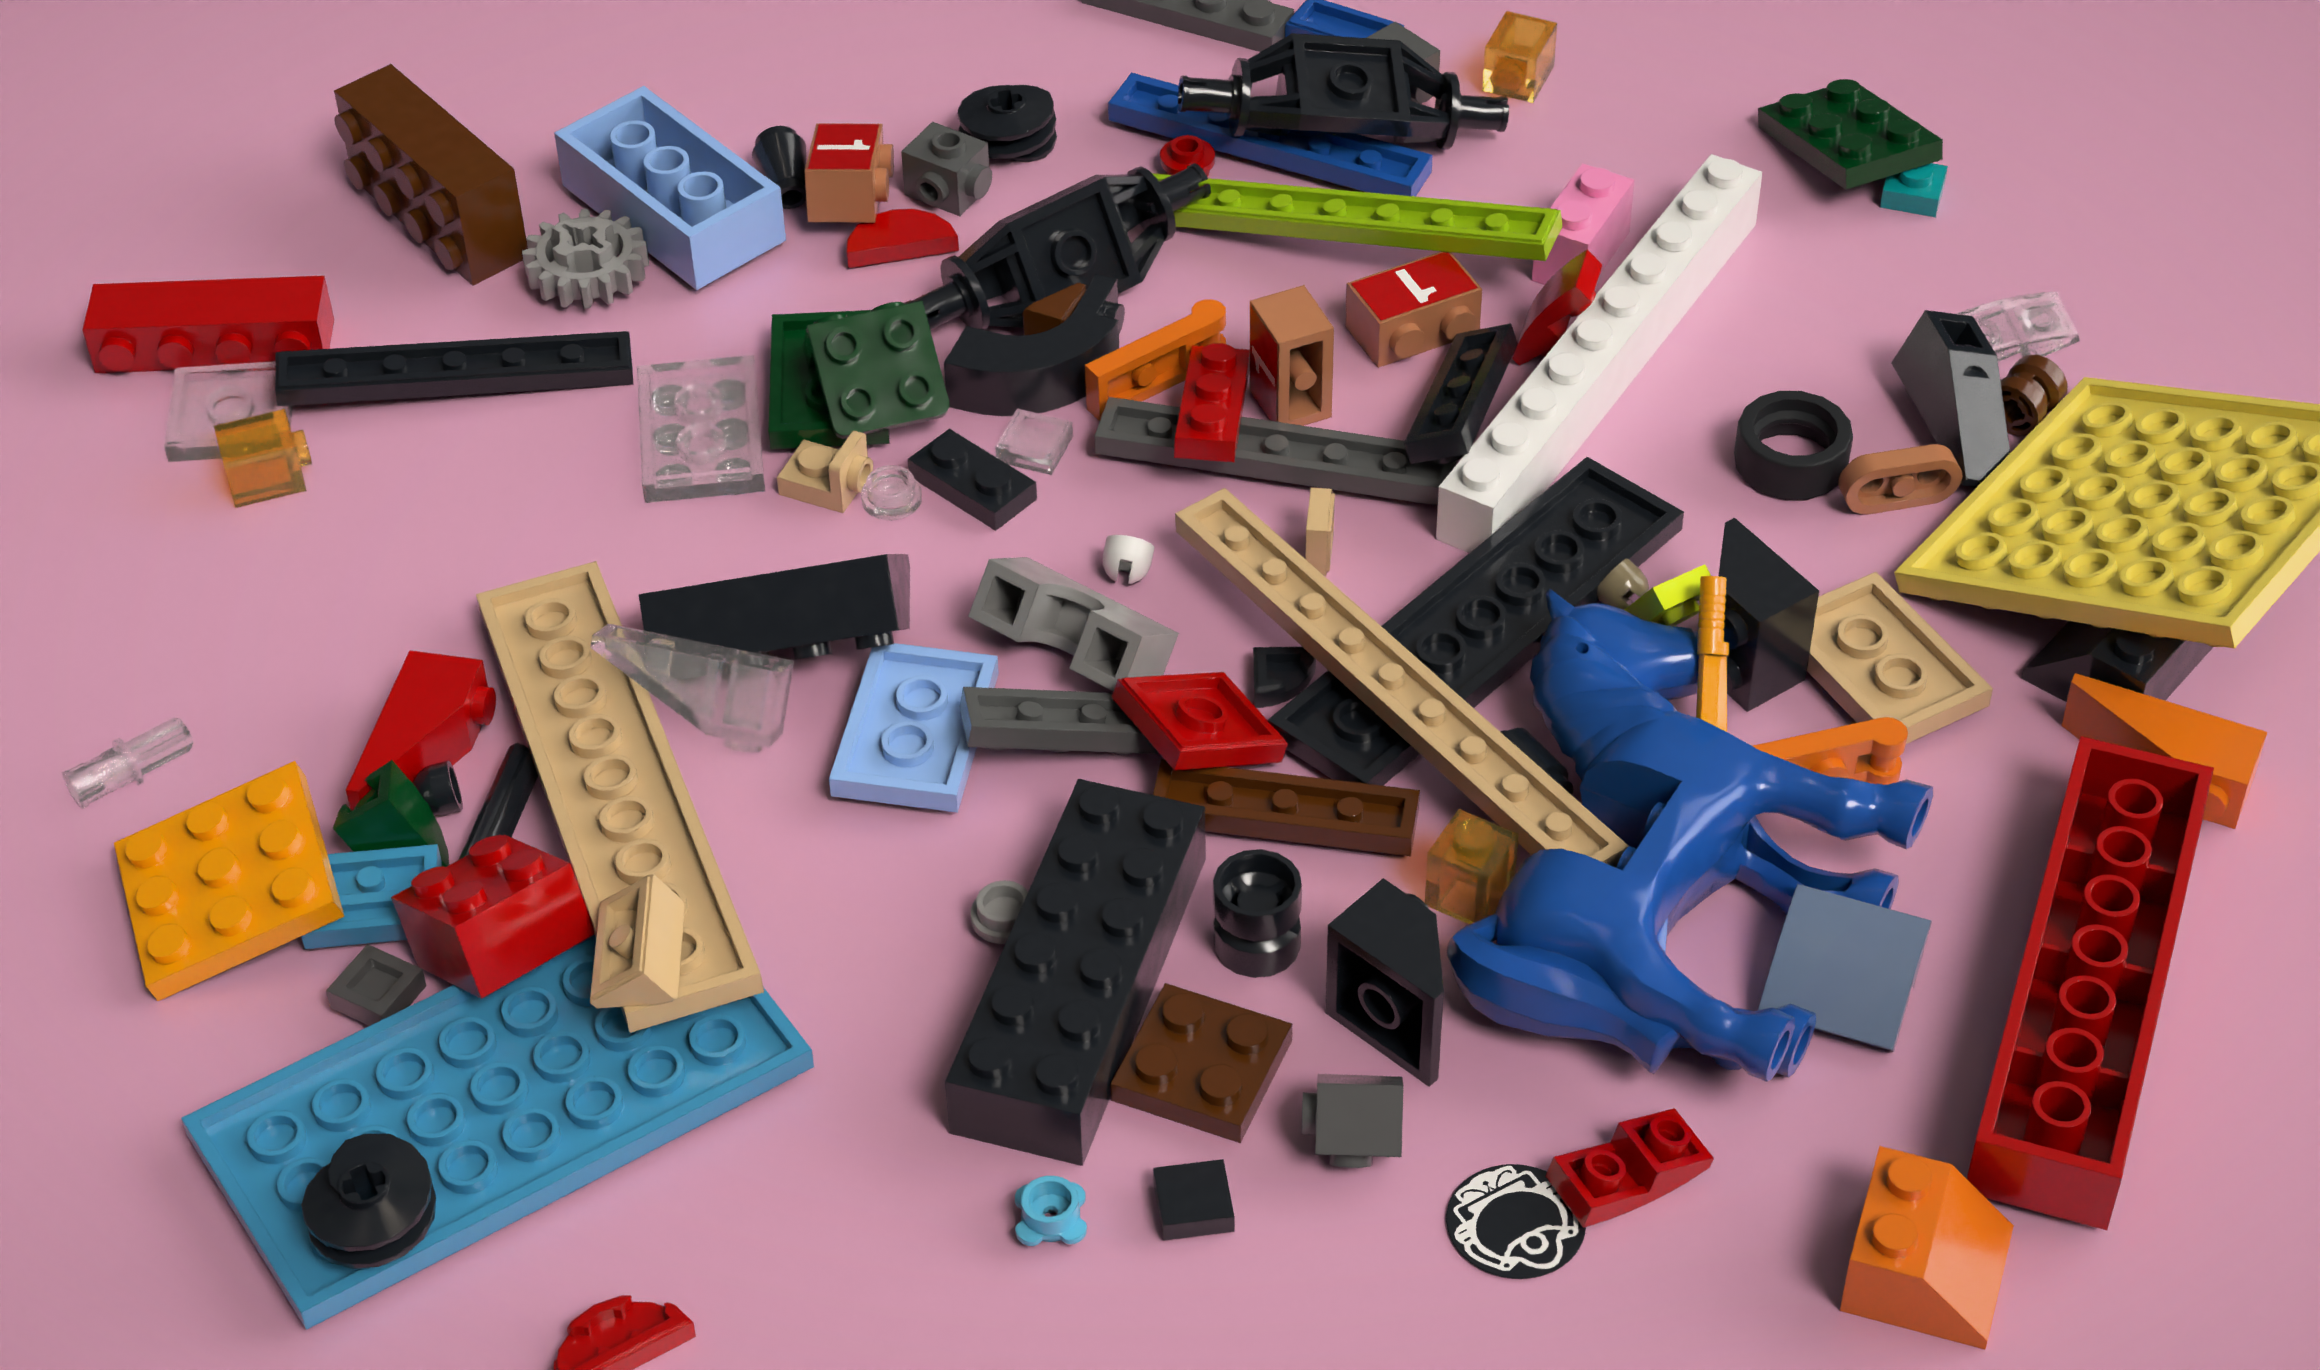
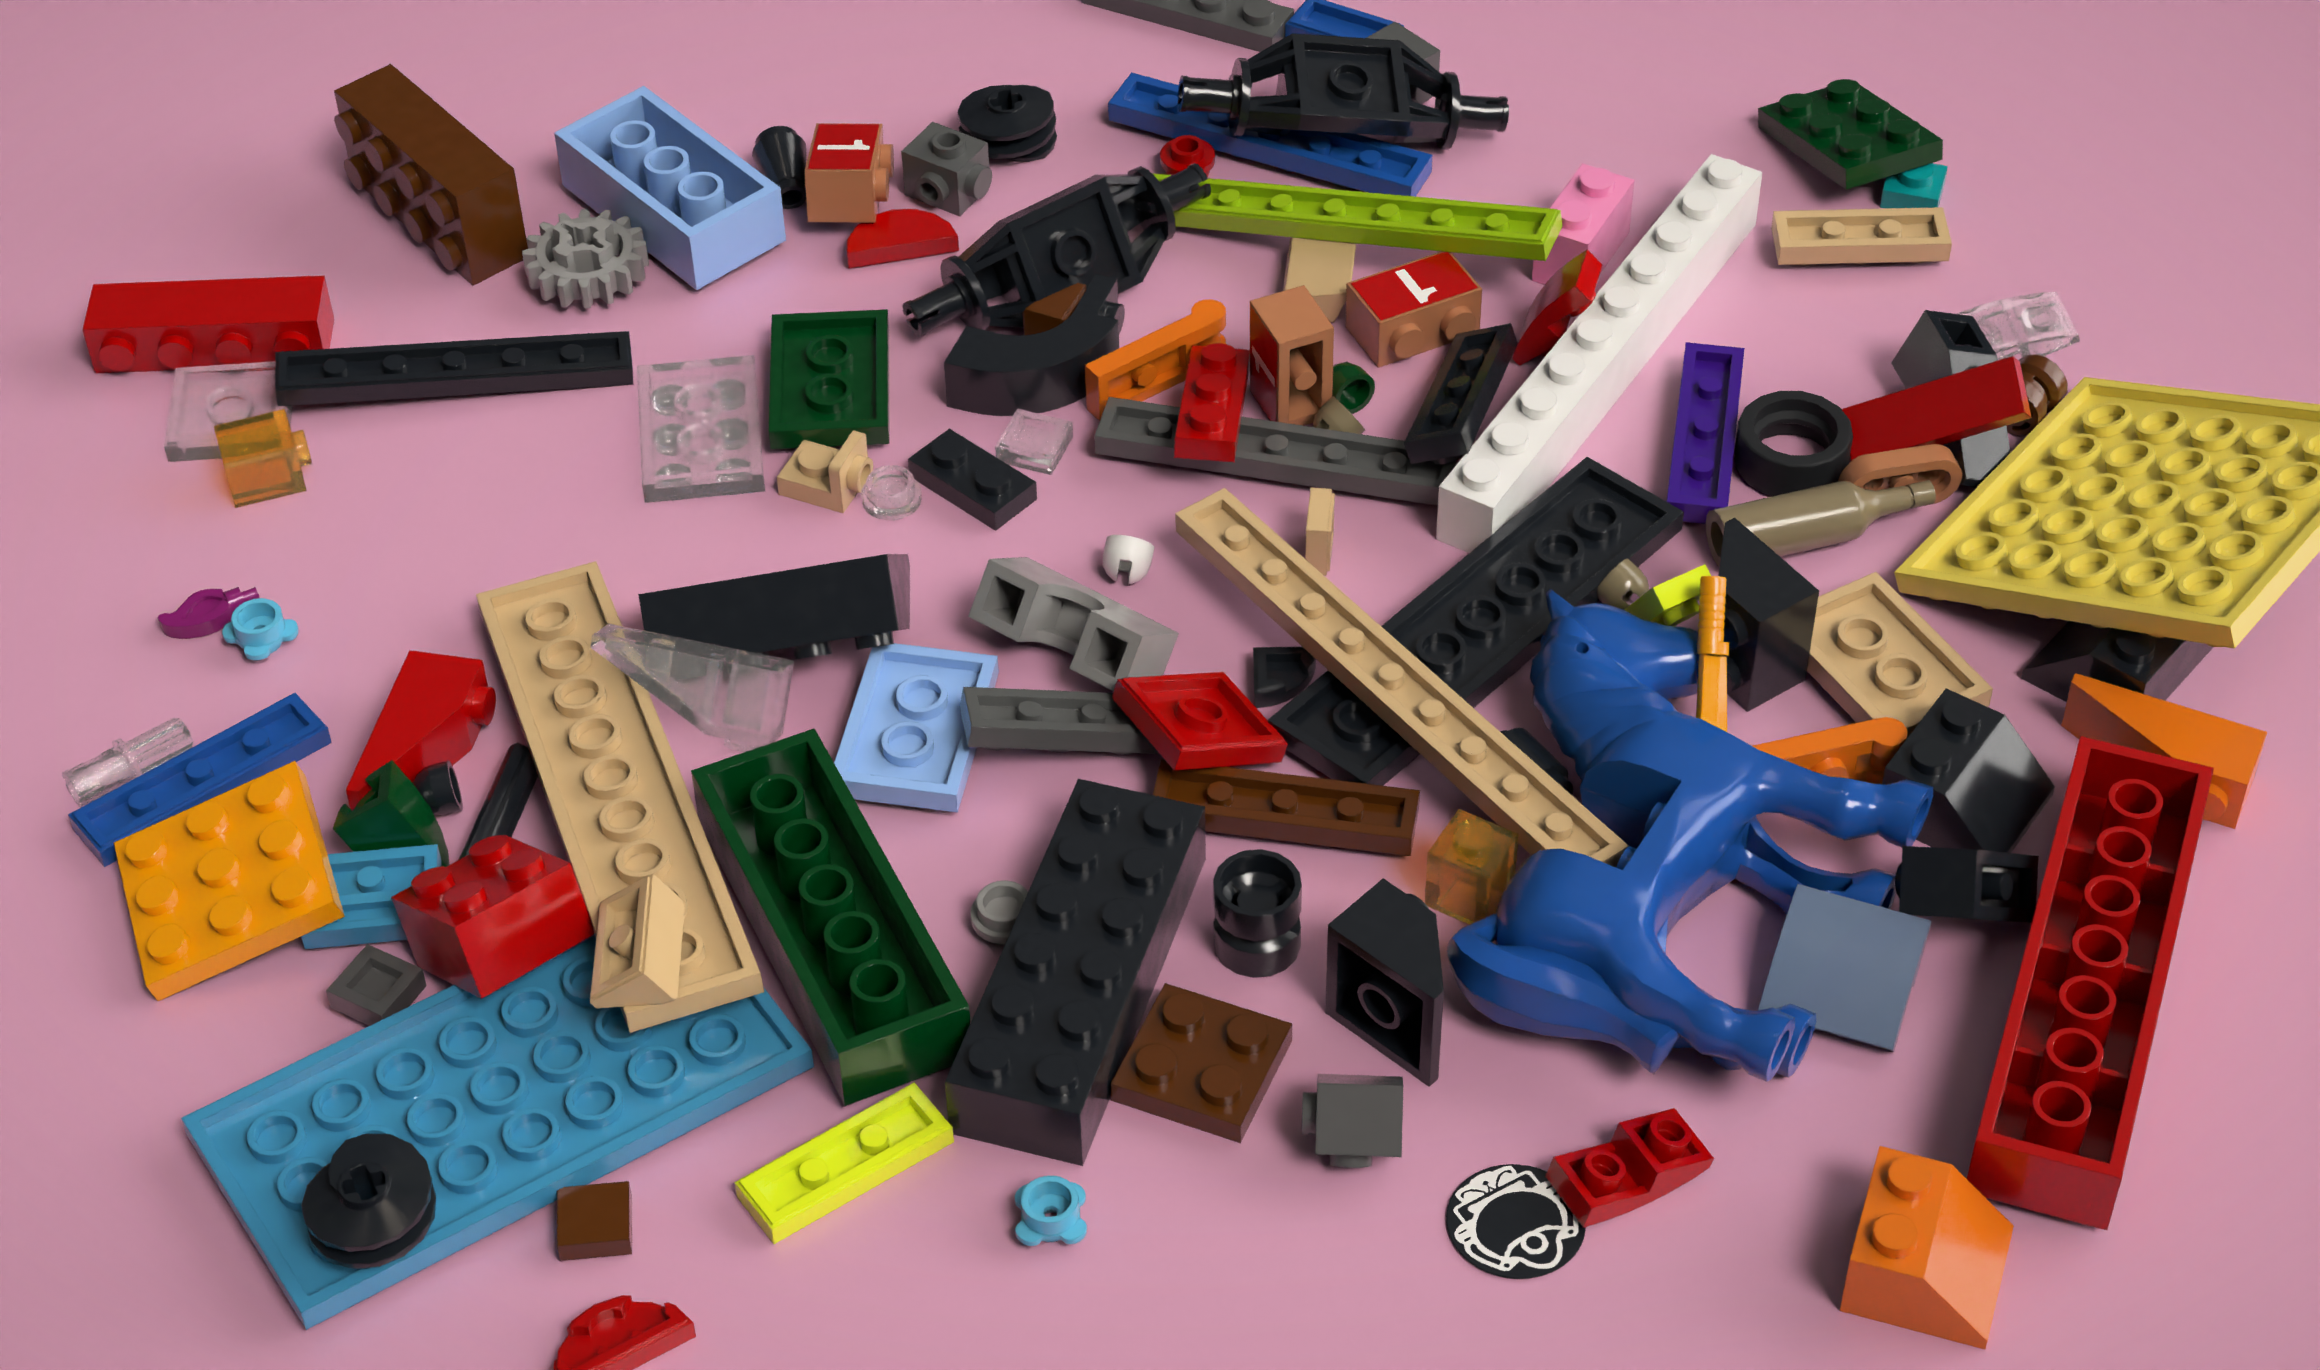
(204, 612): none -> magenta piece
(223, 762): none -> blue tile
(259, 628): none -> medium azure plate
(594, 1221): none -> reddish brown tile
(831, 916): none -> dark green brick
(844, 1162): none -> neon yellow tile
(877, 368): dark green bracket -> none
(1193, 1199): black tile -> none
(1323, 269): none -> tan slope
(1336, 417): none -> dark tan hinge
(1352, 386): none -> dark green hinge
(1519, 56): clear yellow brick -> none
(1705, 429): none -> dark purple plate
(1815, 515): none -> dark tan piece
(1861, 236): none -> tan plate
(1941, 409): none -> red tile
(1967, 884): none -> black slope
(1980, 775): none -> black slope

